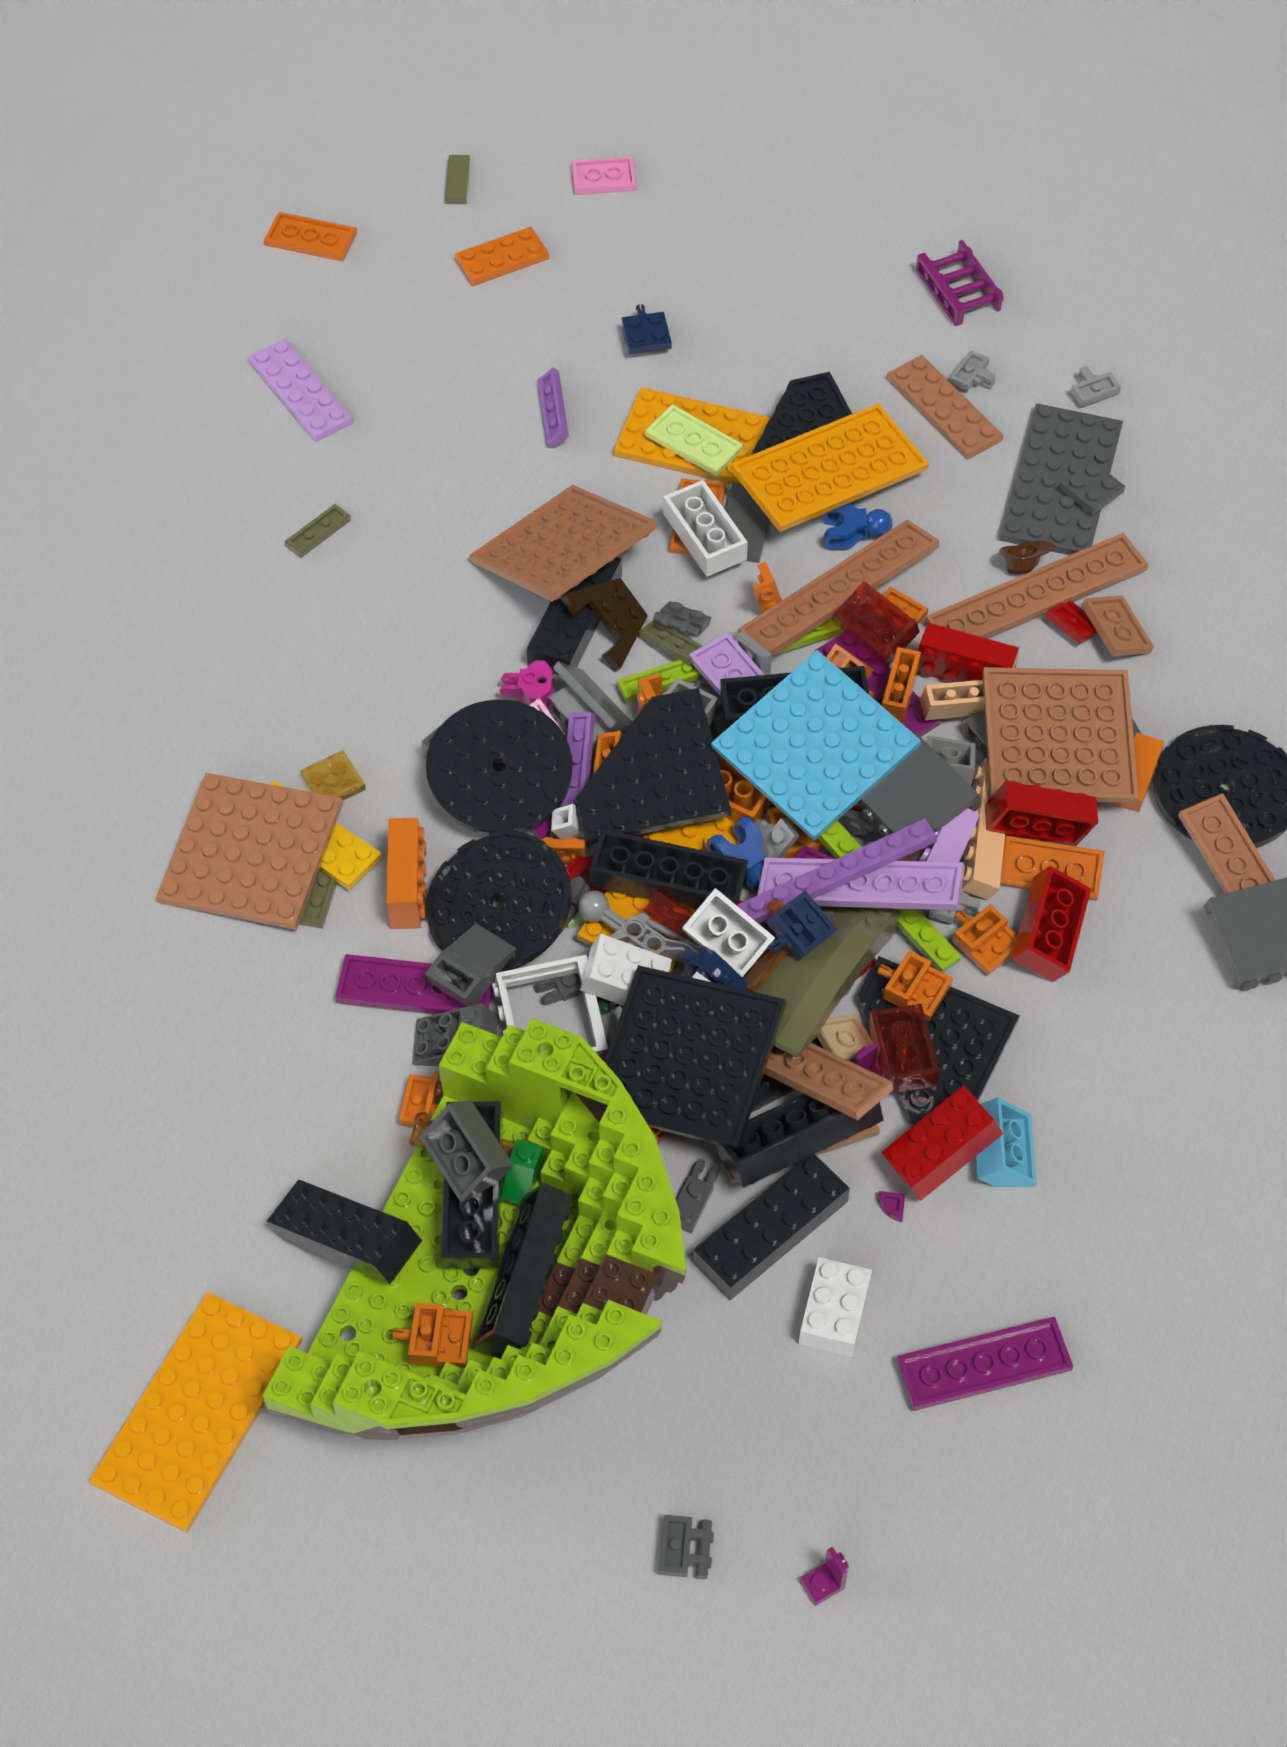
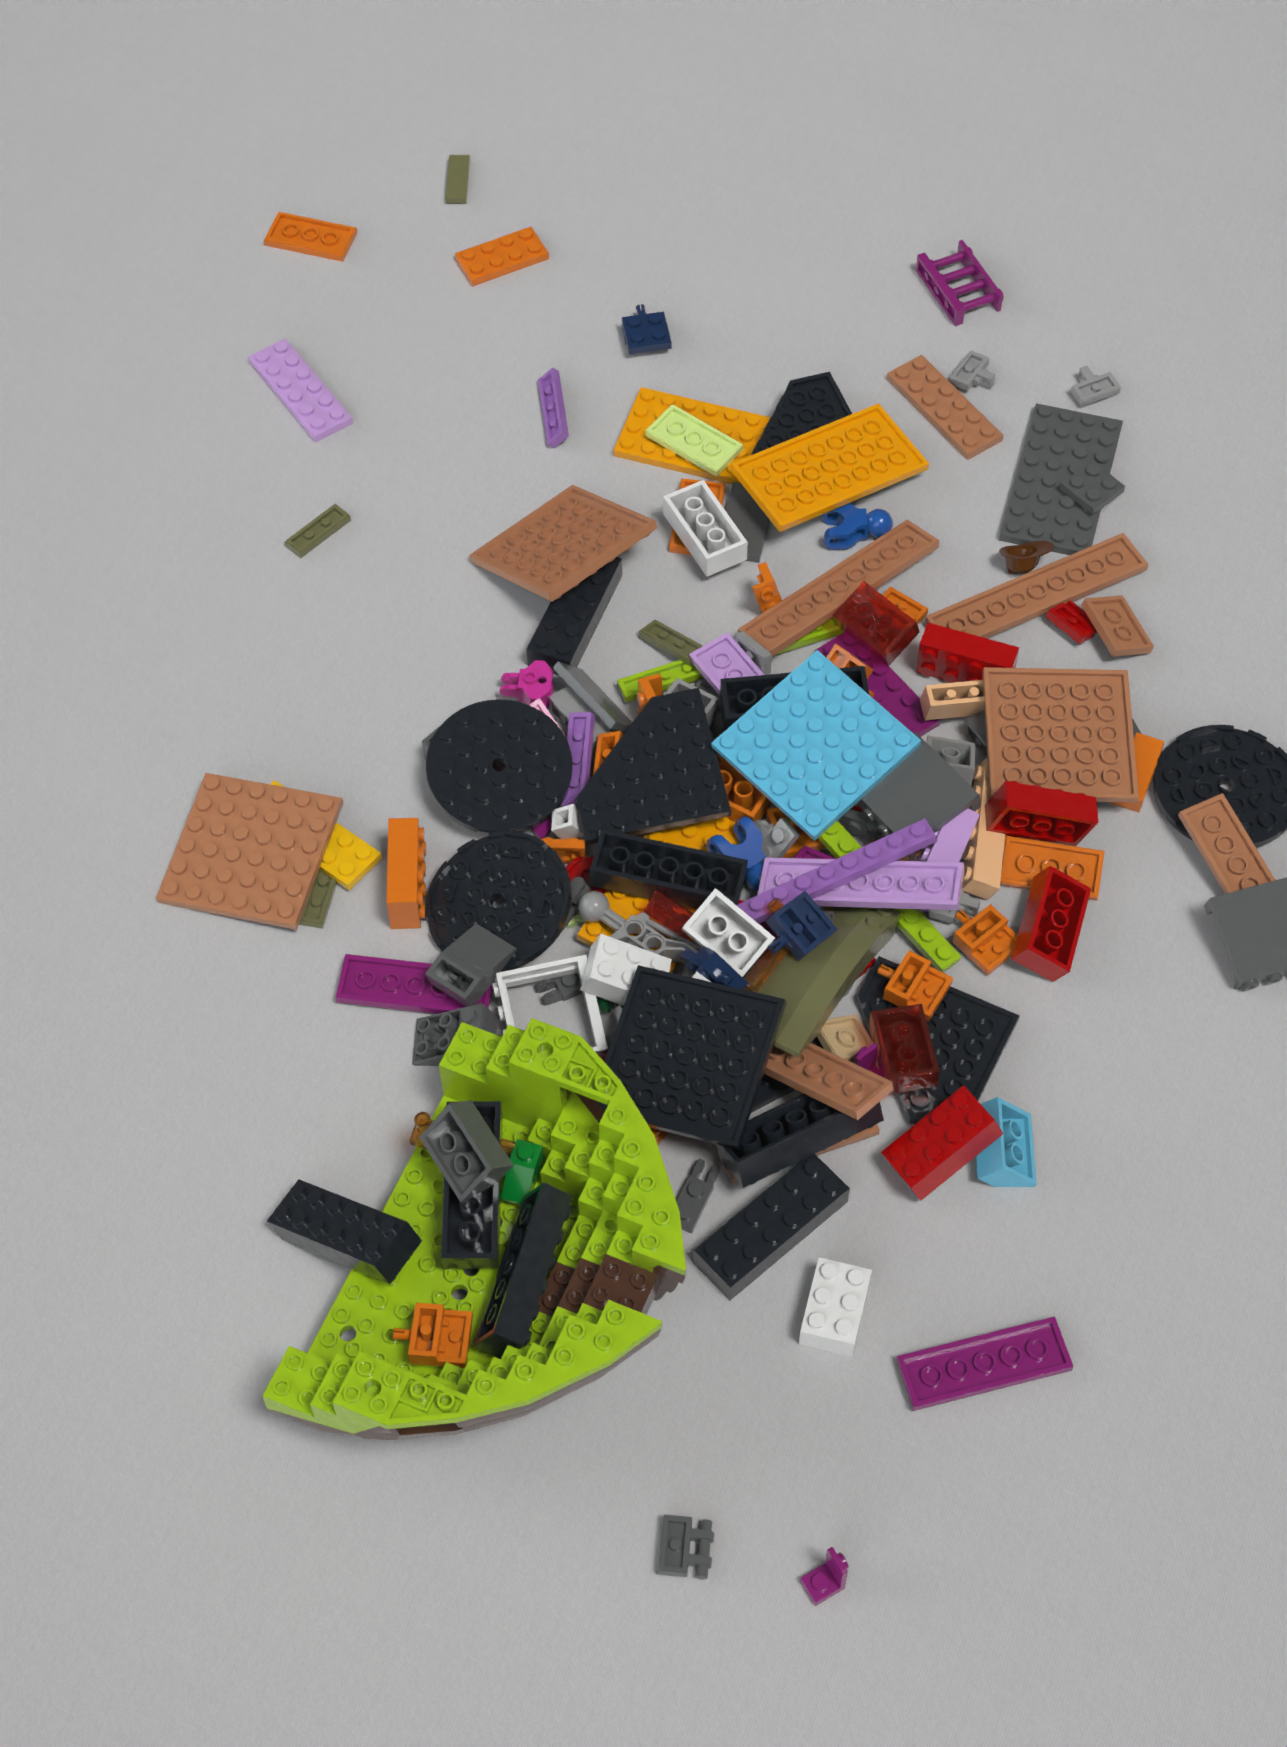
(194, 1413): light orange plate -> none
(333, 777): clear yellow plate -> none
(420, 1096): orange bracket -> none
(604, 175): bright pink tile -> none
(616, 610): dark brown wing -> none
(682, 618): dark grey plate -> none
(892, 1204): magenta tile -> none
(901, 683): orange brick -> none

